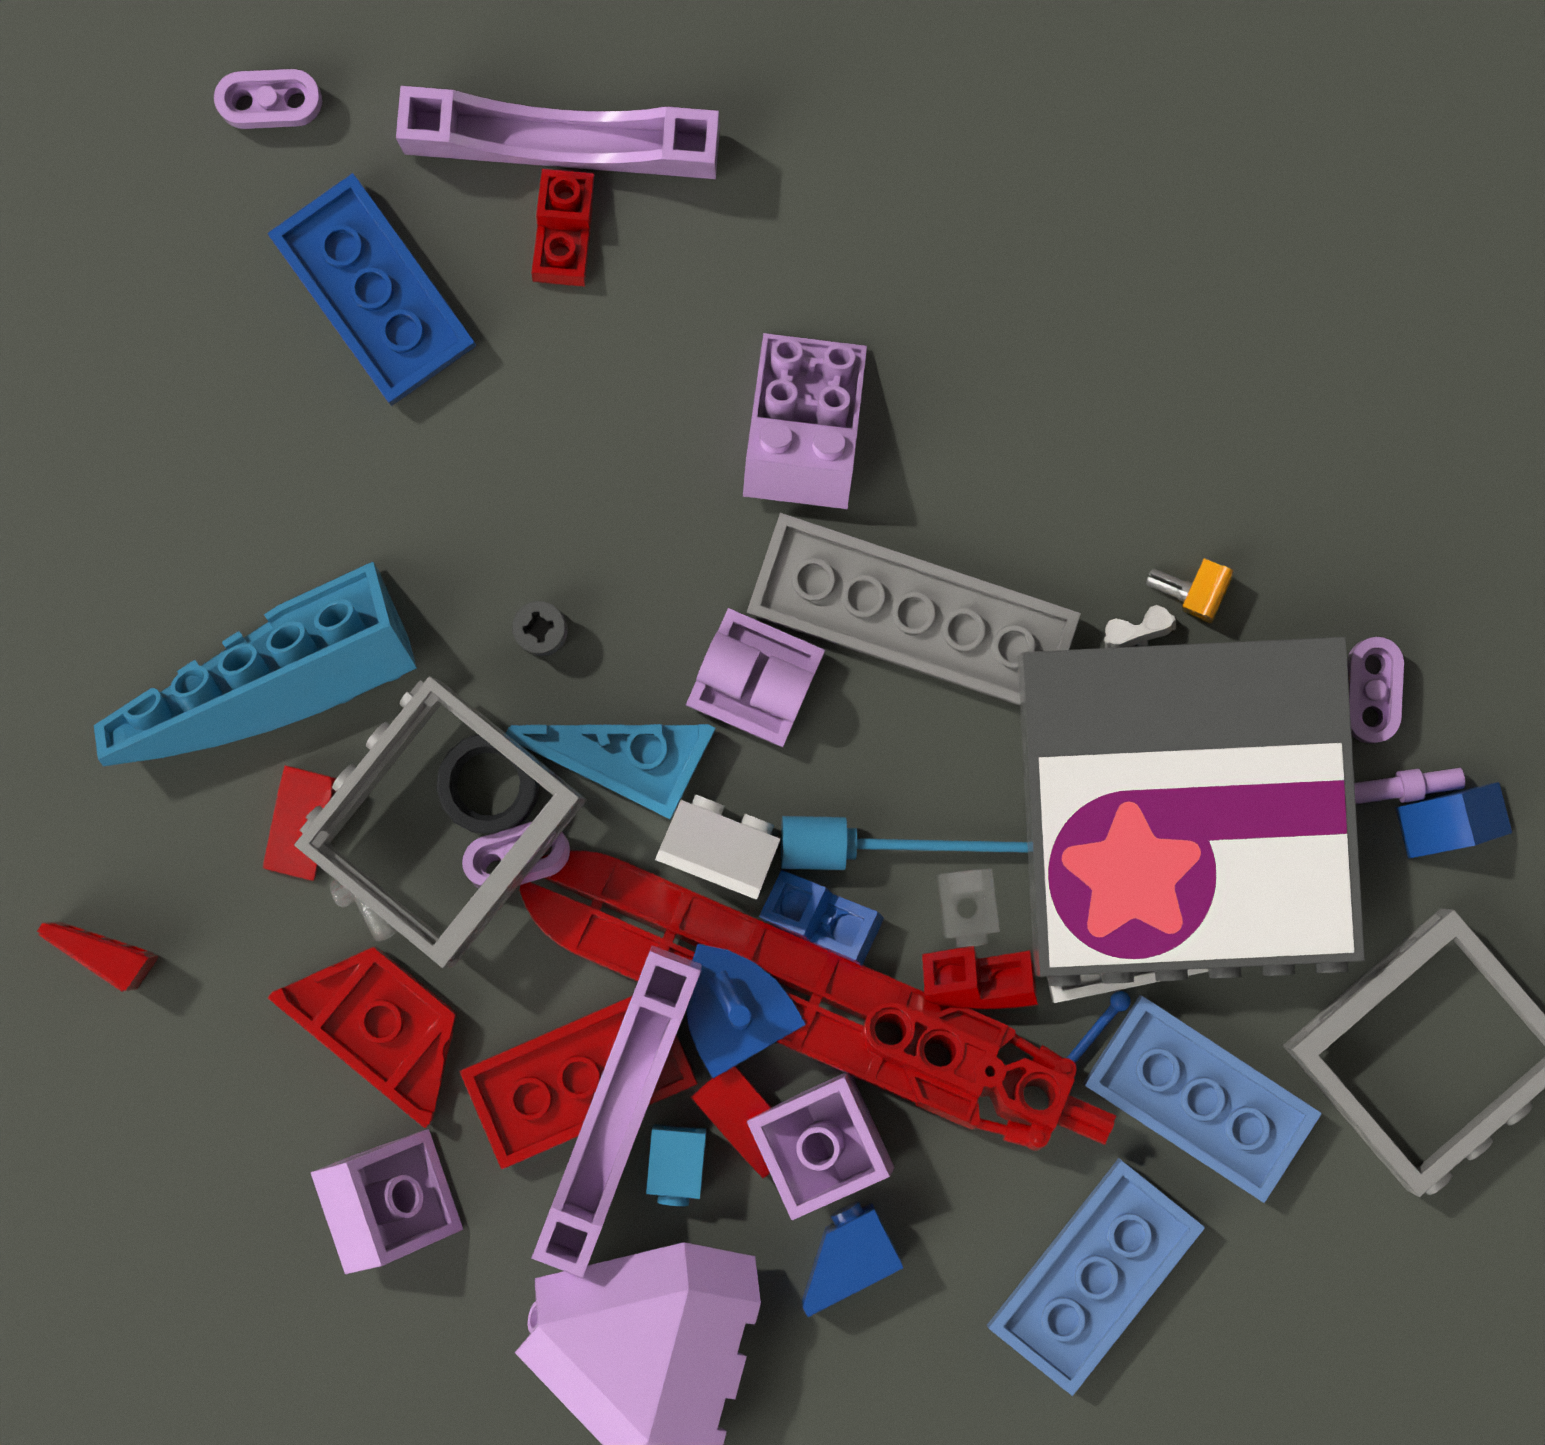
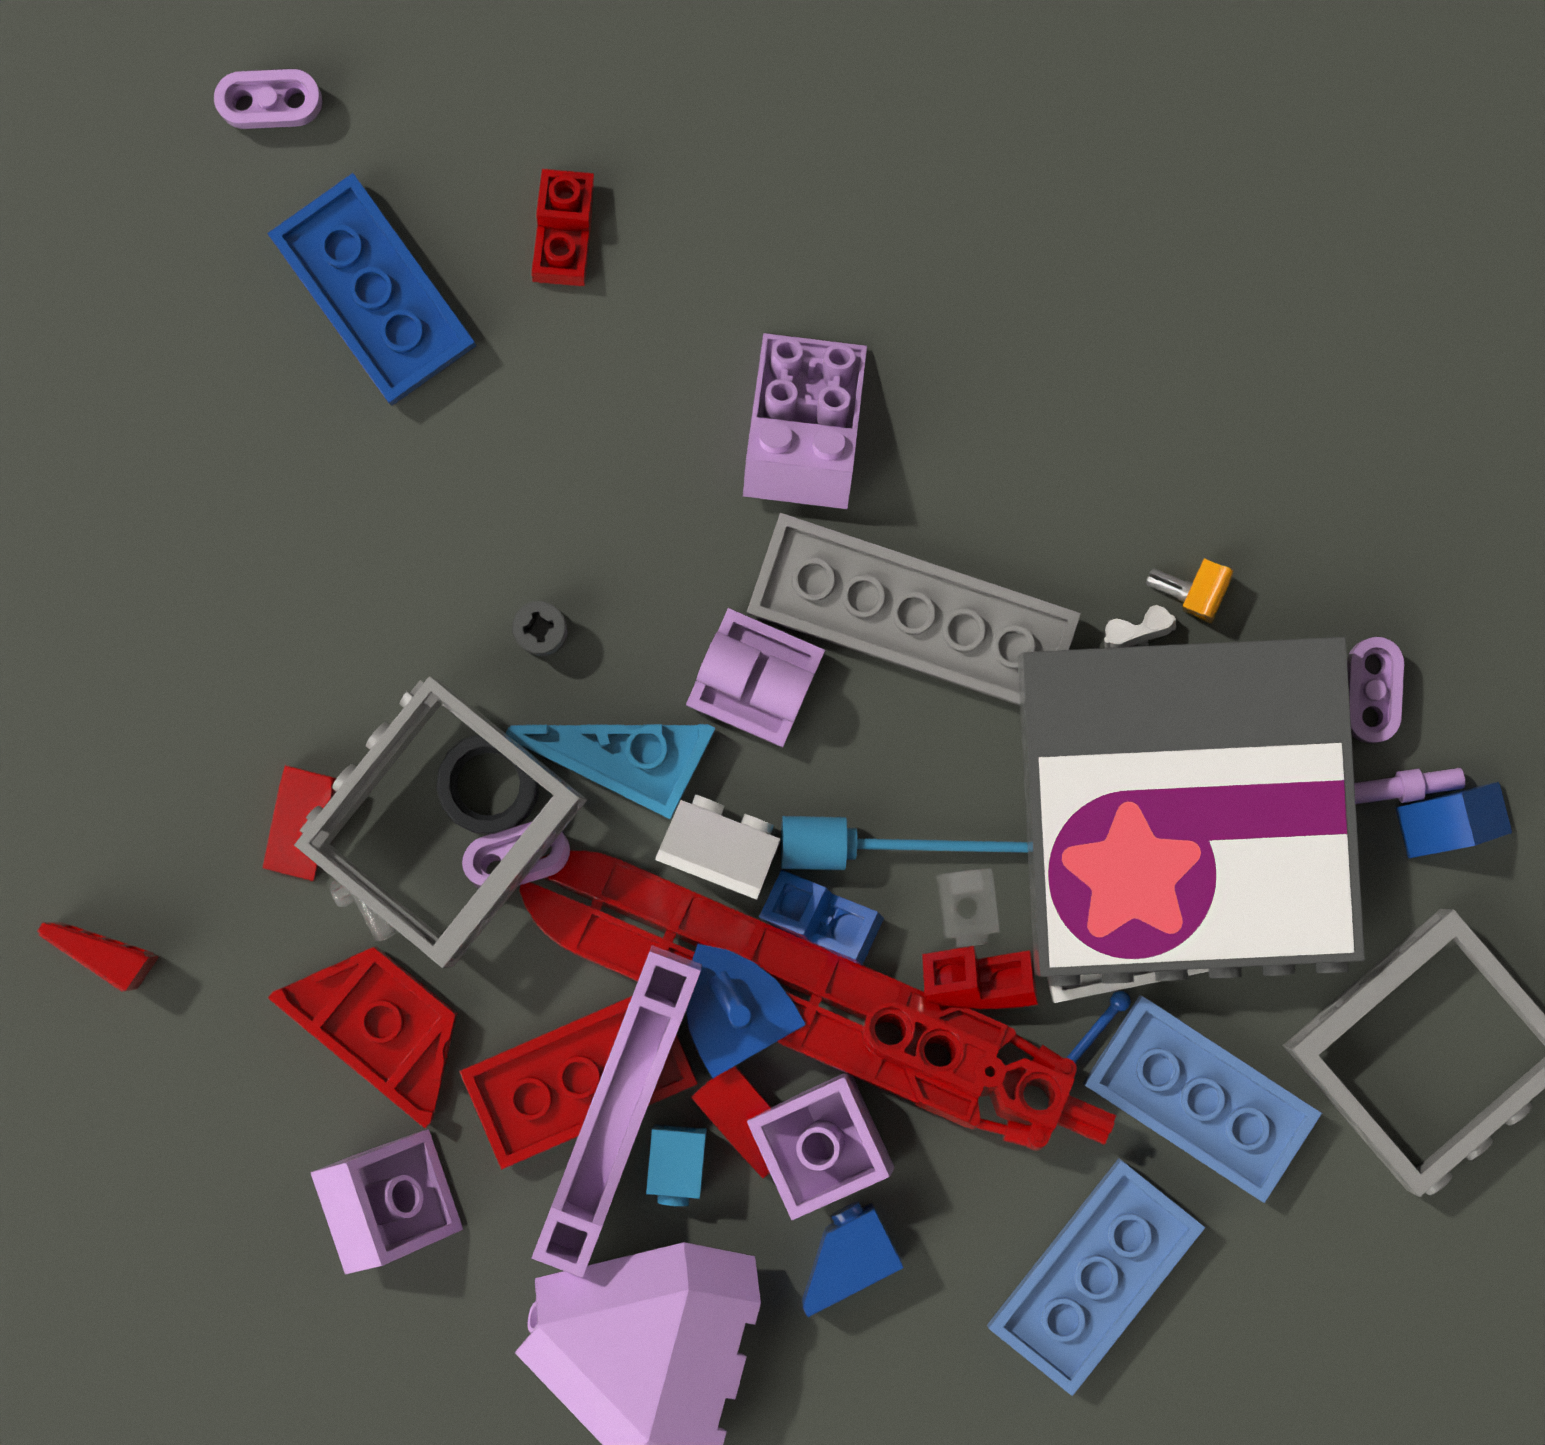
(296, 665): dark azure wedge -> none
(483, 129): lavender arch -> none

